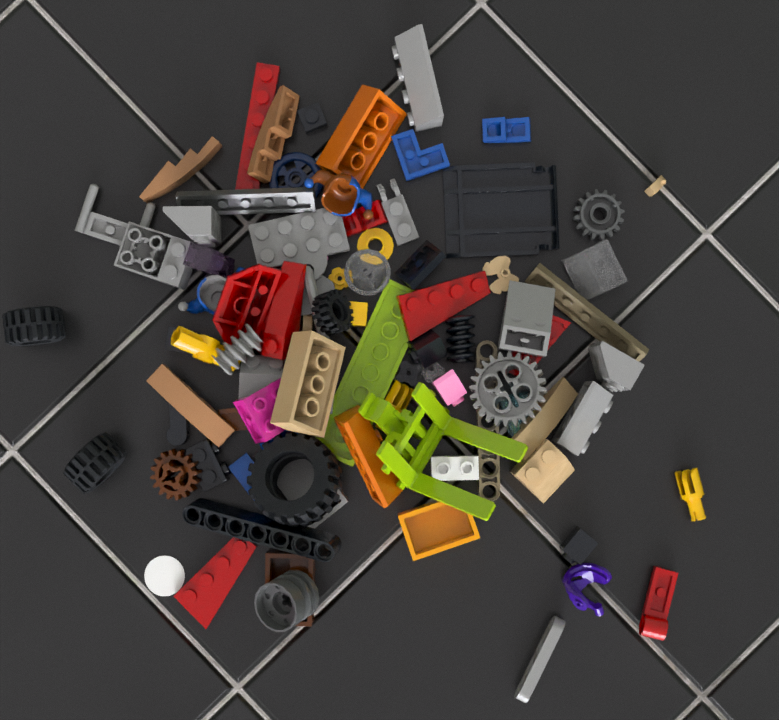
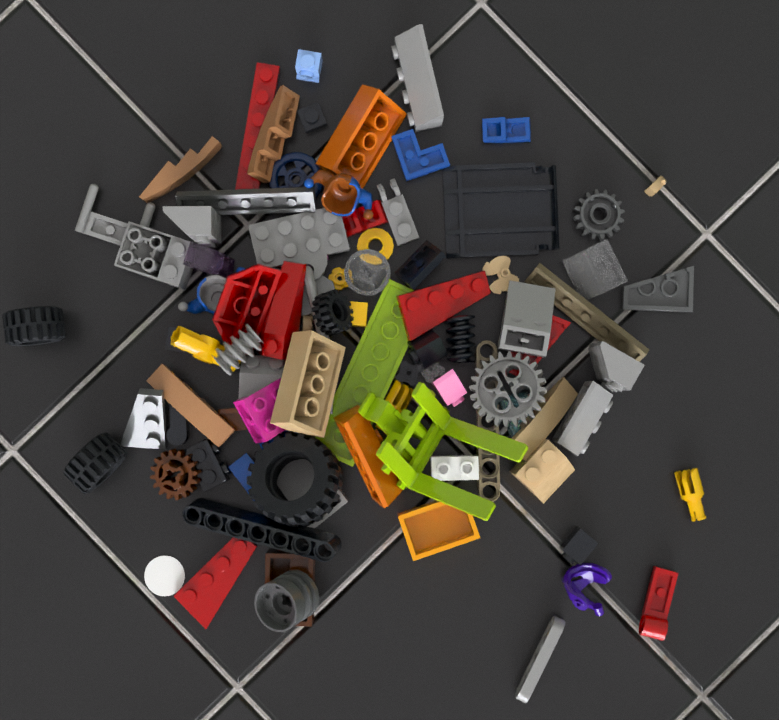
(147, 421): none -> wing
(308, 65): none -> light blue brick
(662, 293): none -> dark grey wing

